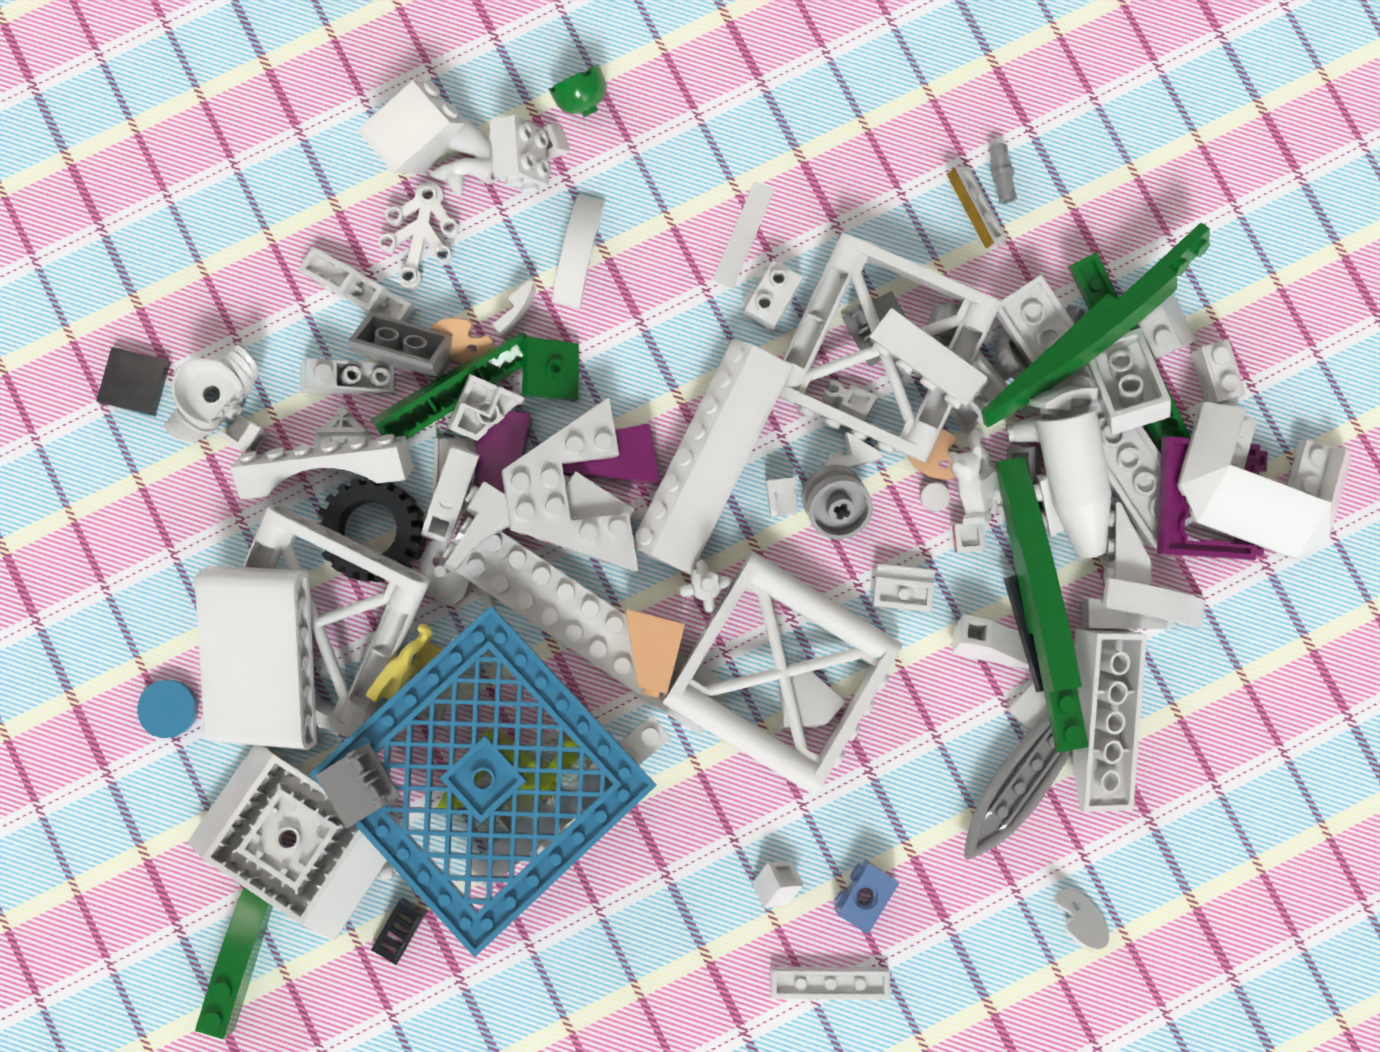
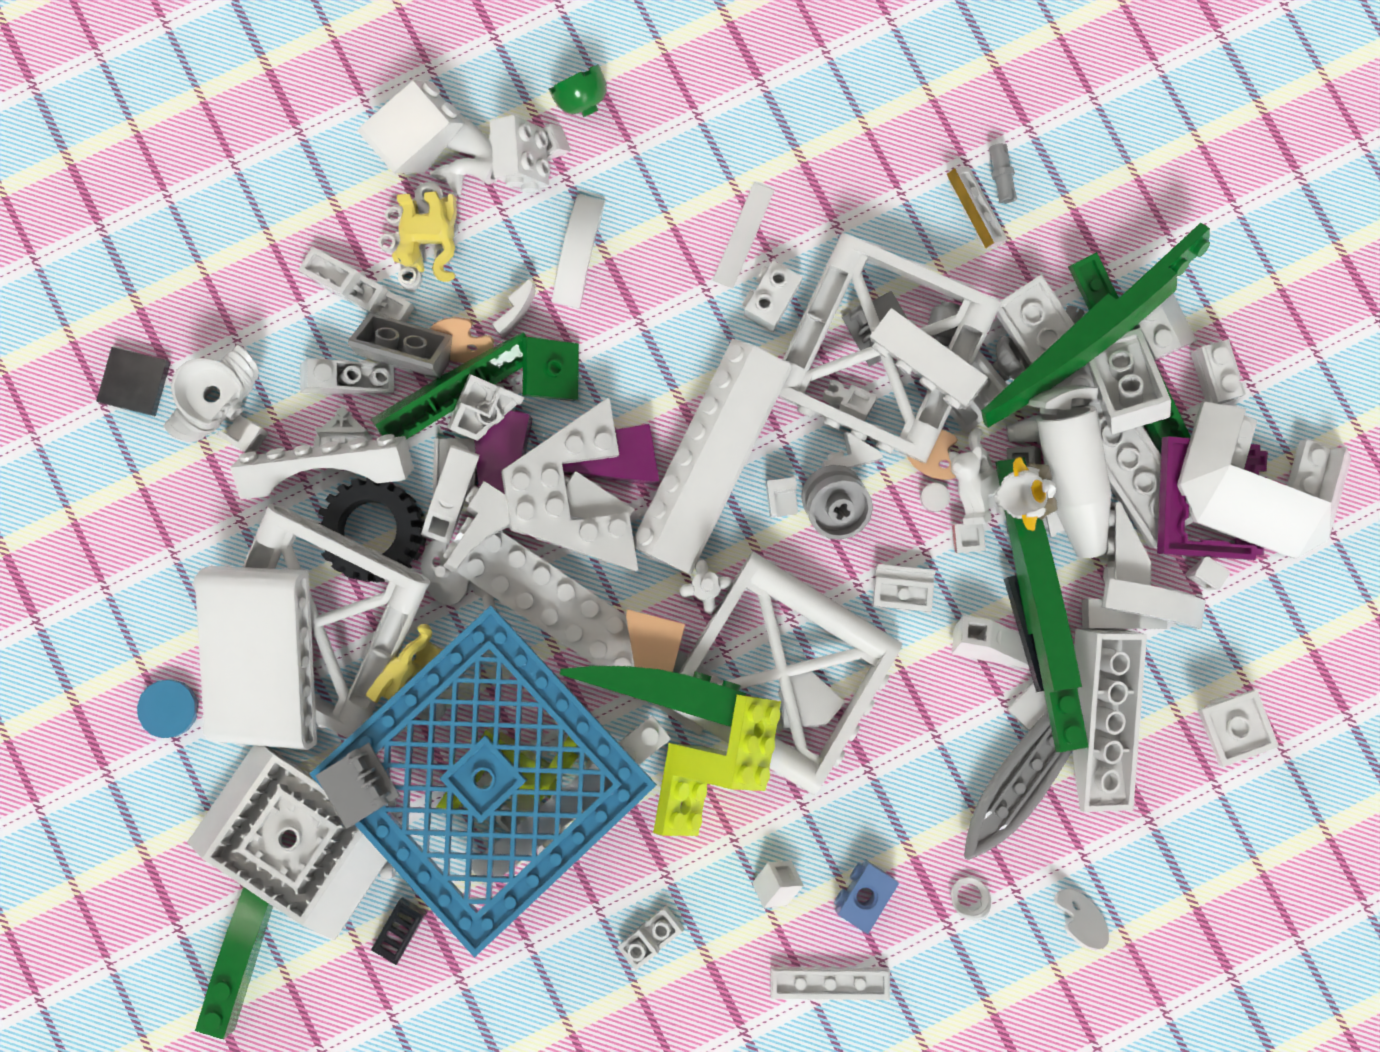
(427, 228): none -> light yellow animal
(650, 937): none -> white slope
(665, 688): none -> green slope
(739, 768): none -> neon yellow bracket
(976, 915): none -> white piece
(1028, 493): none -> white hair
(1208, 574): none -> white slope
(1237, 727): none -> white bracket

